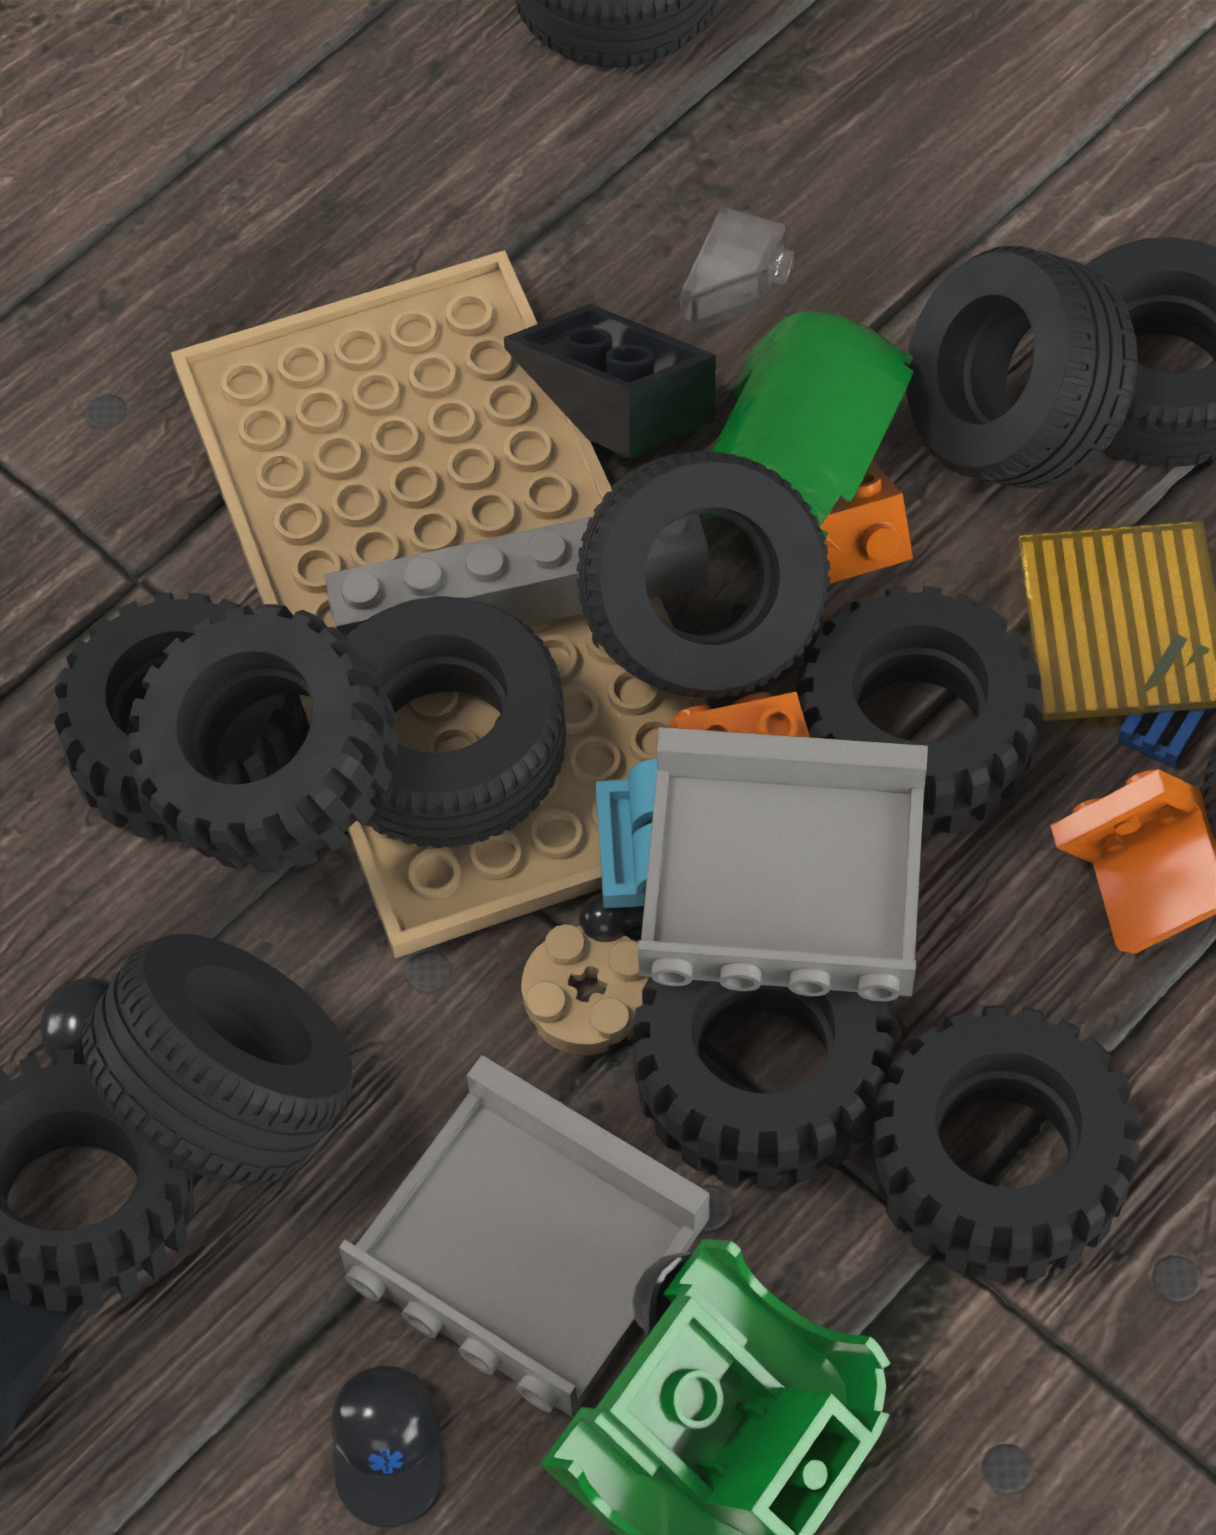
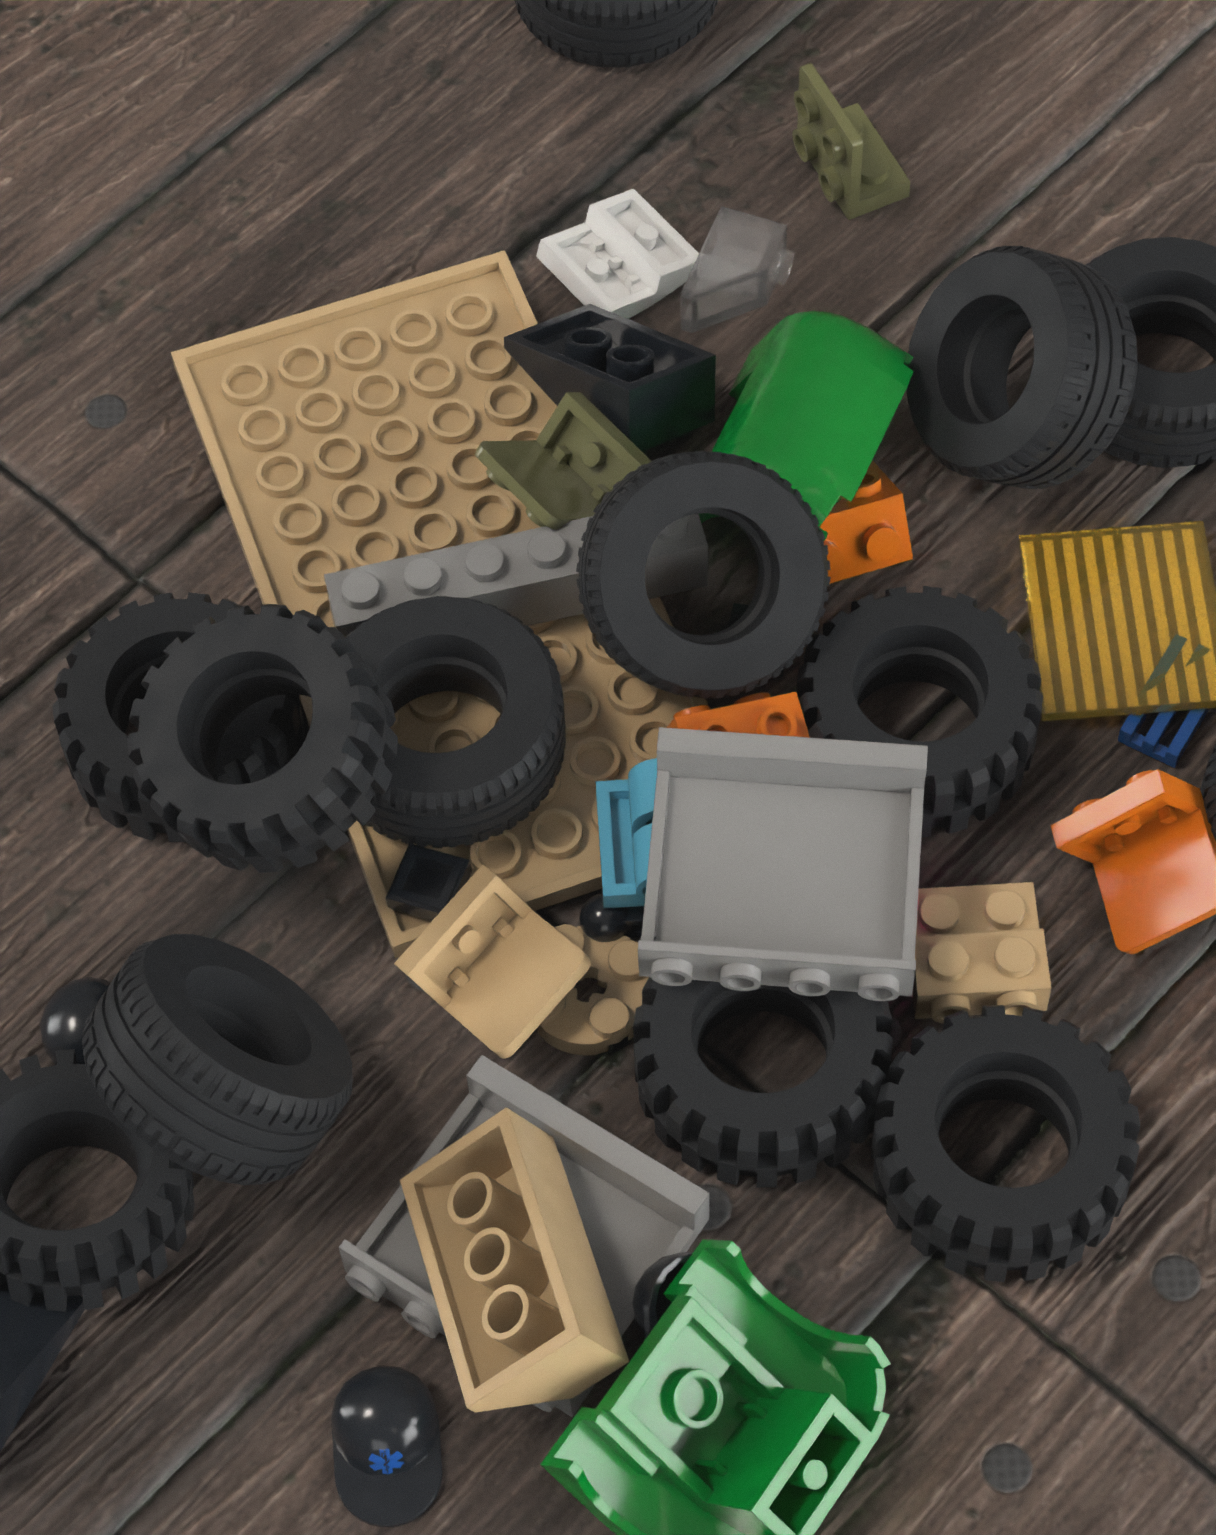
(427, 881): none -> black tile
(494, 963): none -> tan bracket
(512, 1268): none -> tan slope
(567, 466): none -> olive bracket
(620, 256): none -> white slope
(844, 150): none -> olive bracket
(979, 951): none -> tan plate

